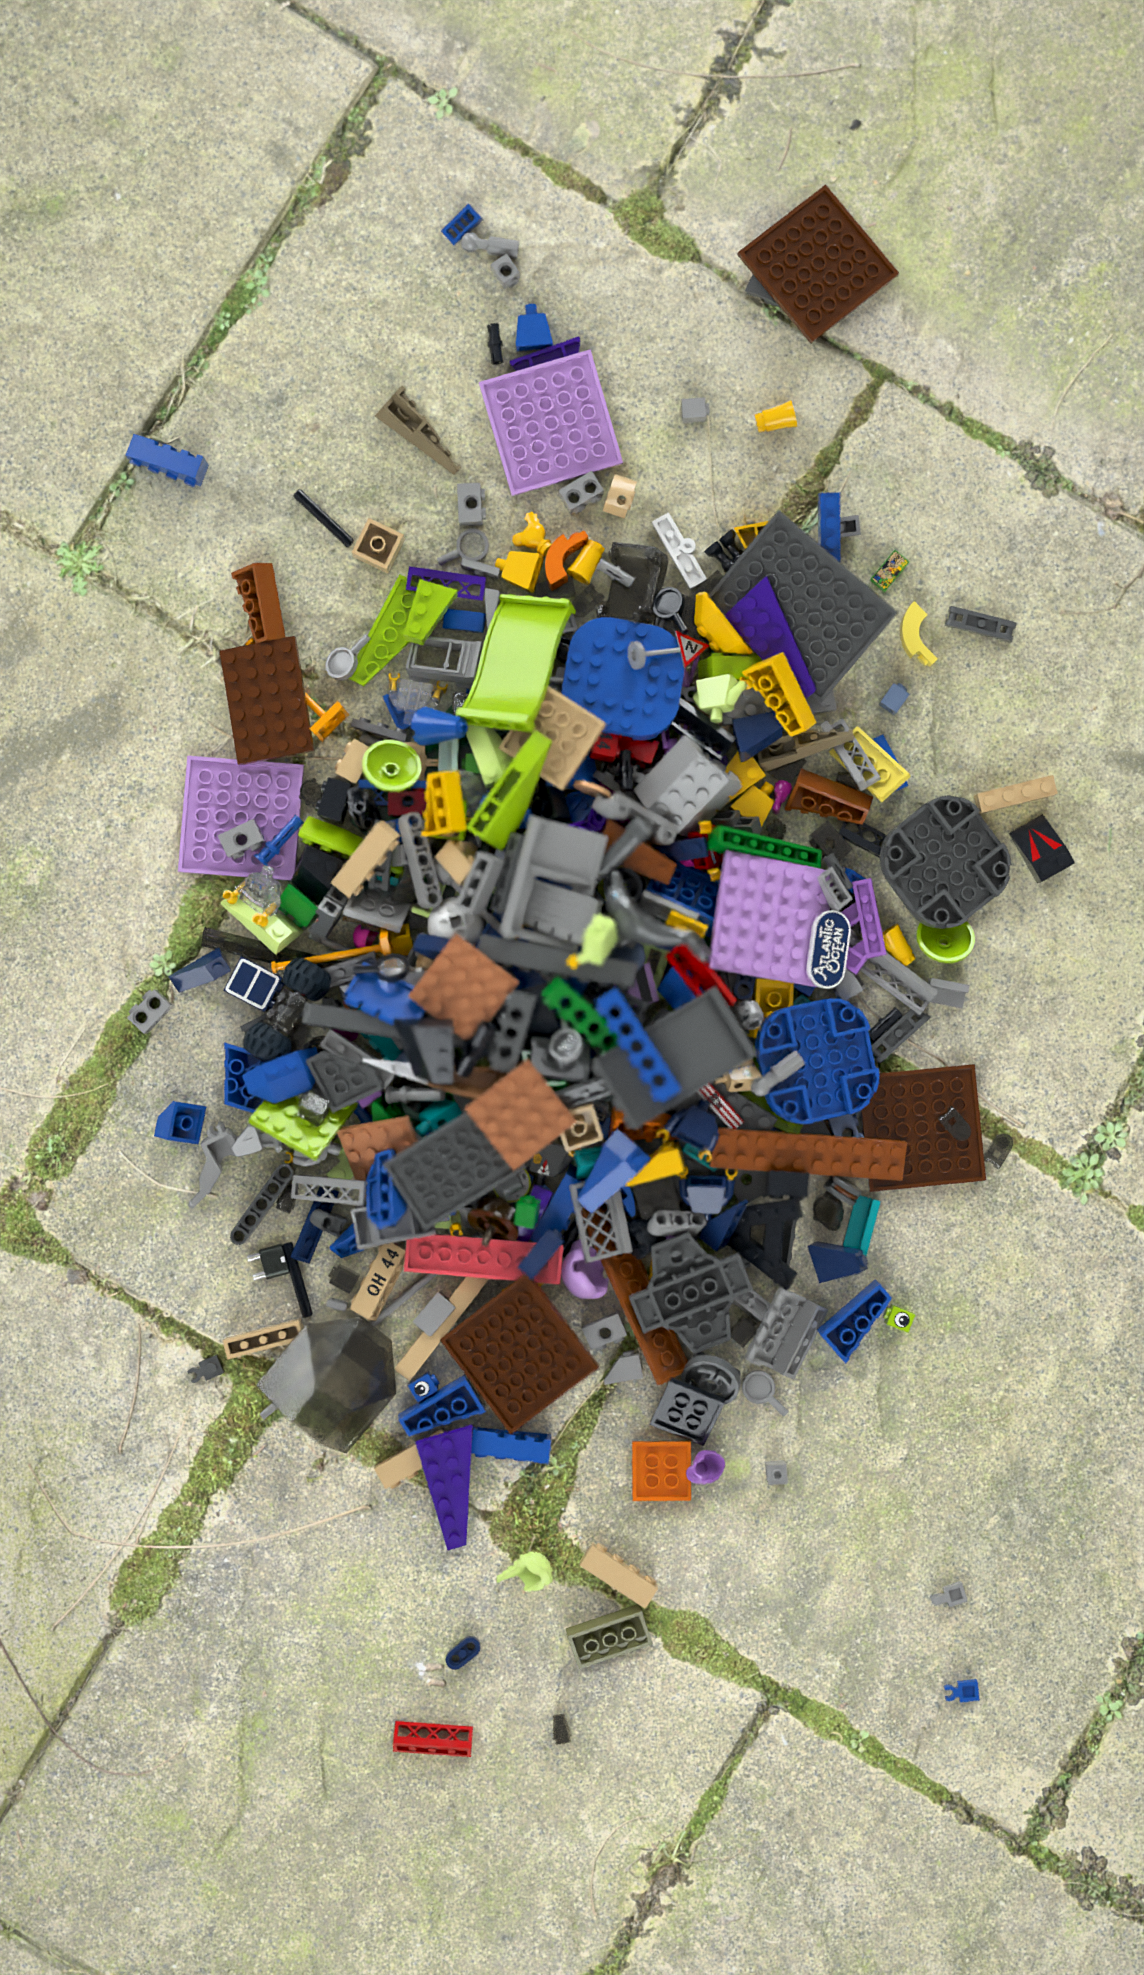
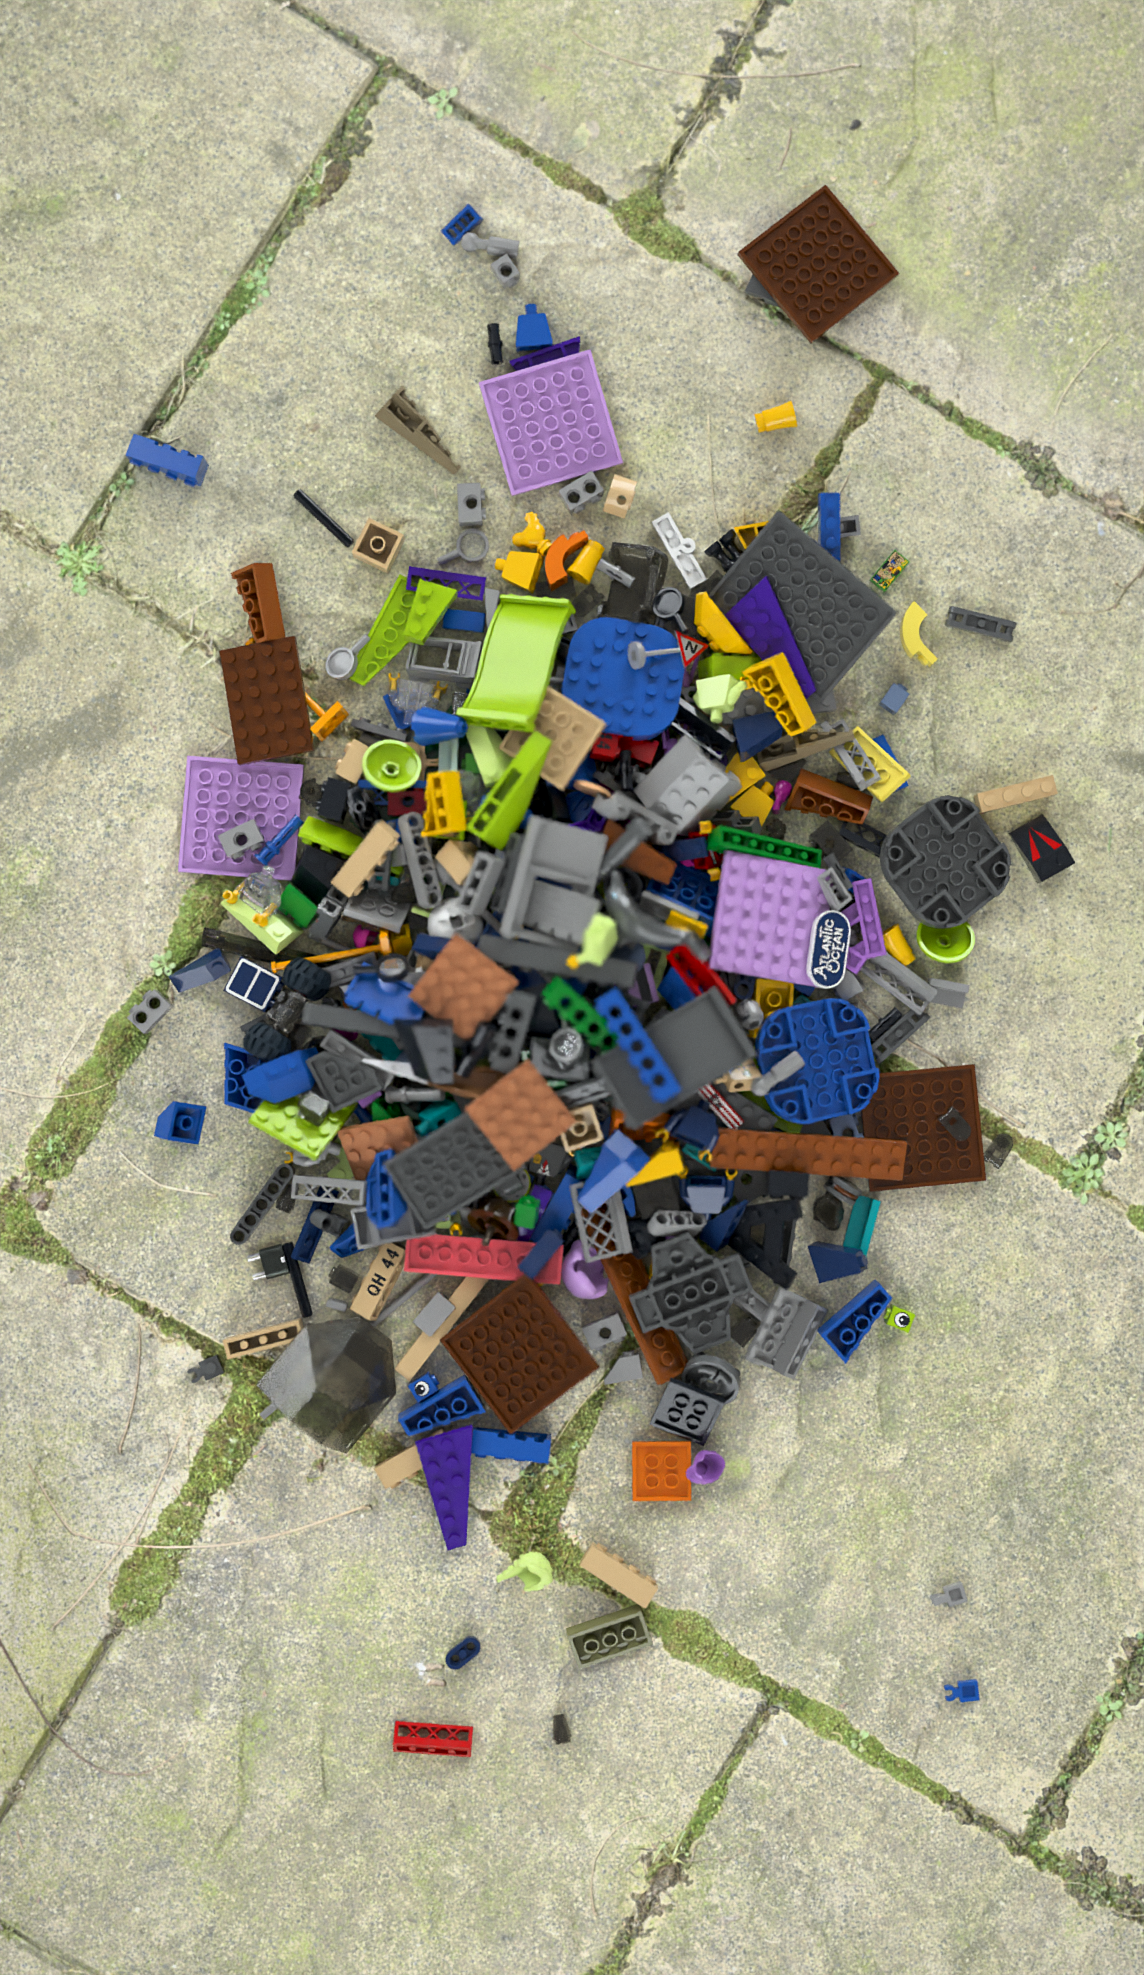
(225, 1143): light grey piece -> none
(480, 569): light grey plate -> none
(694, 410): light grey brick -> none
(760, 1388): light grey piece -> none
(776, 1472): light grey brick -> none

